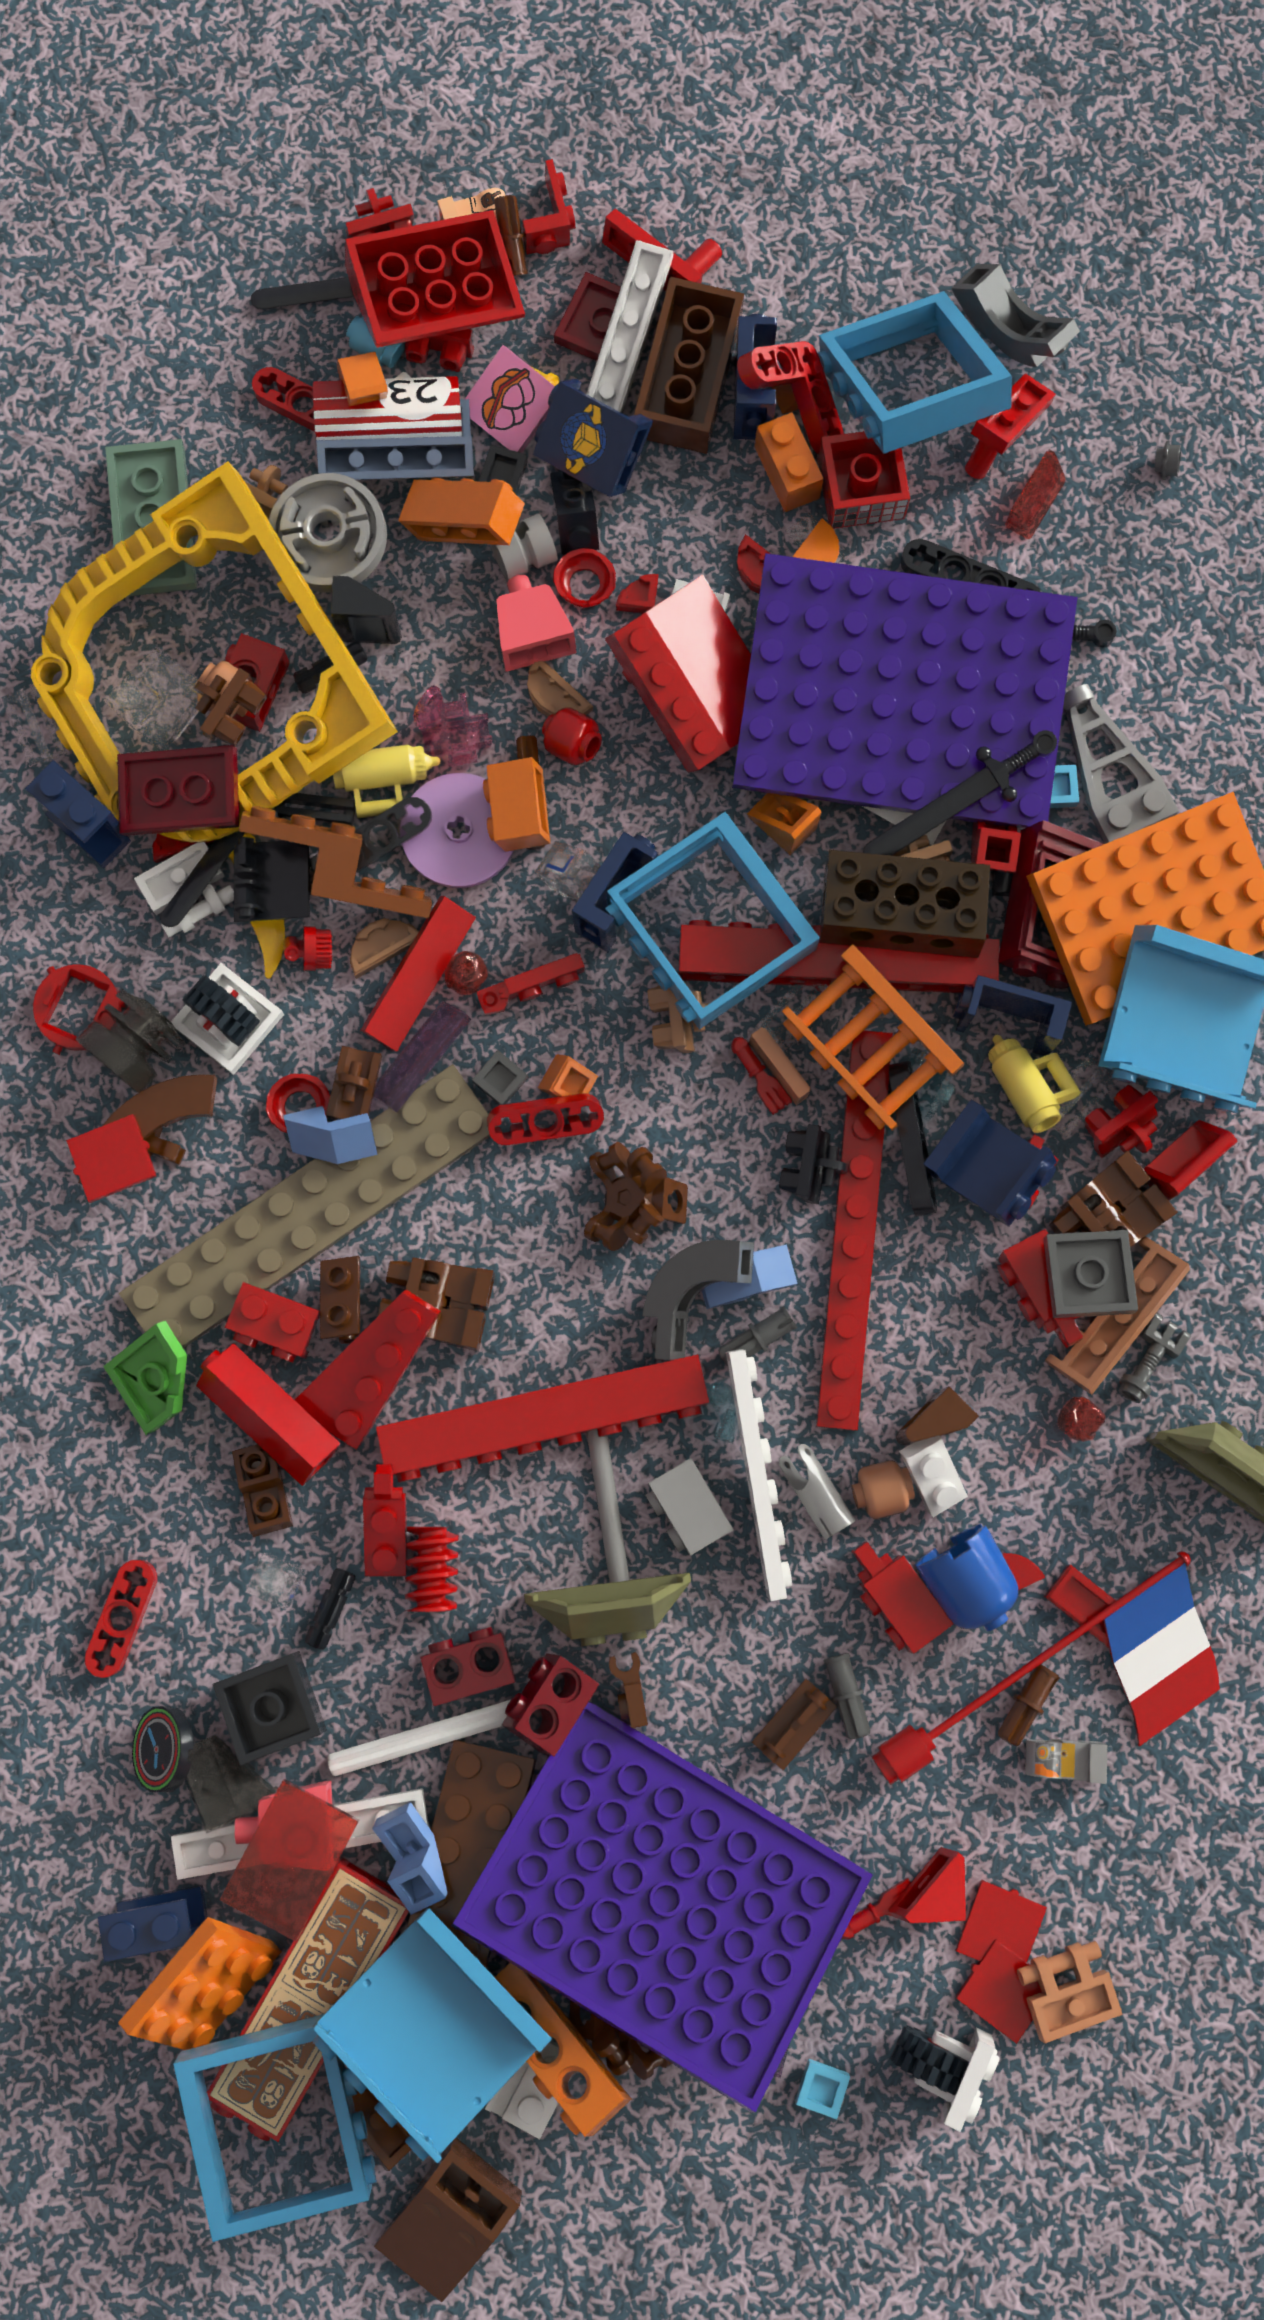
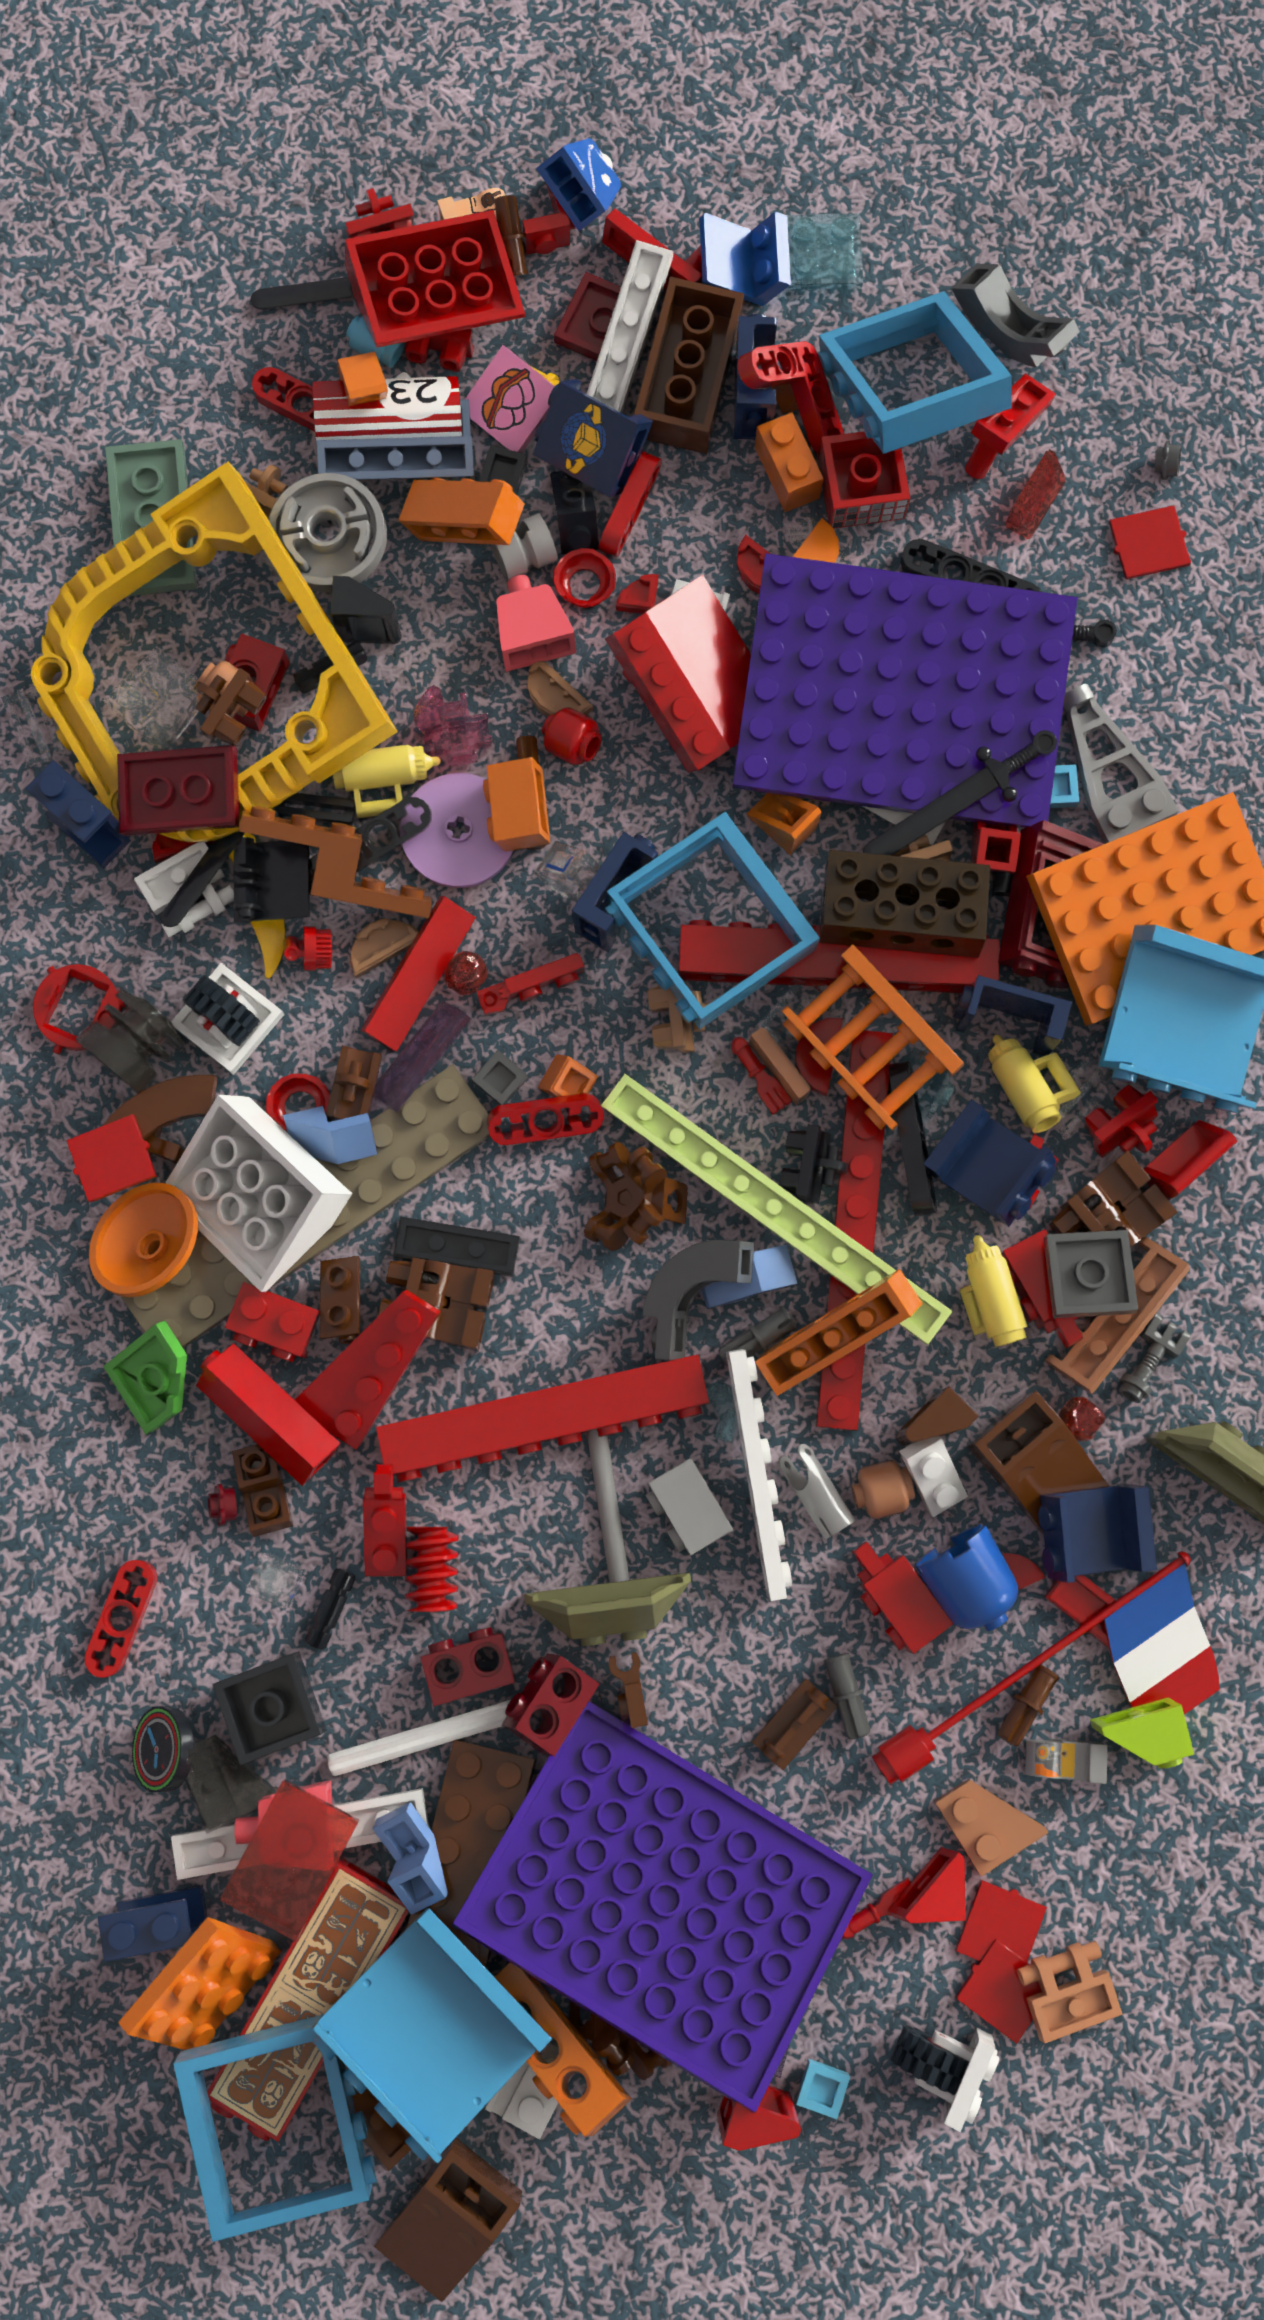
(143, 1239): none -> orange dish
(222, 1504): none -> dark red plate
(256, 1190): none -> white slope
(456, 1245): none -> black tile
(581, 181): none -> blue torso
(630, 504): none -> red beam
(744, 258): none -> blue bracket
(746, 2130): none -> red tile
(763, 1199): none -> yellowish green plate
(808, 1067): none -> red tile
(825, 252): none -> clear light blue plate
(838, 1332): none -> orange brick
(987, 1825): none -> nougat wing
(992, 1297): none -> light yellow piece
(1034, 1455): none -> reddish brown slope
(1097, 1531): none -> dark blue panel
(1150, 542): none -> red piece
(1150, 1731): none -> lime slope

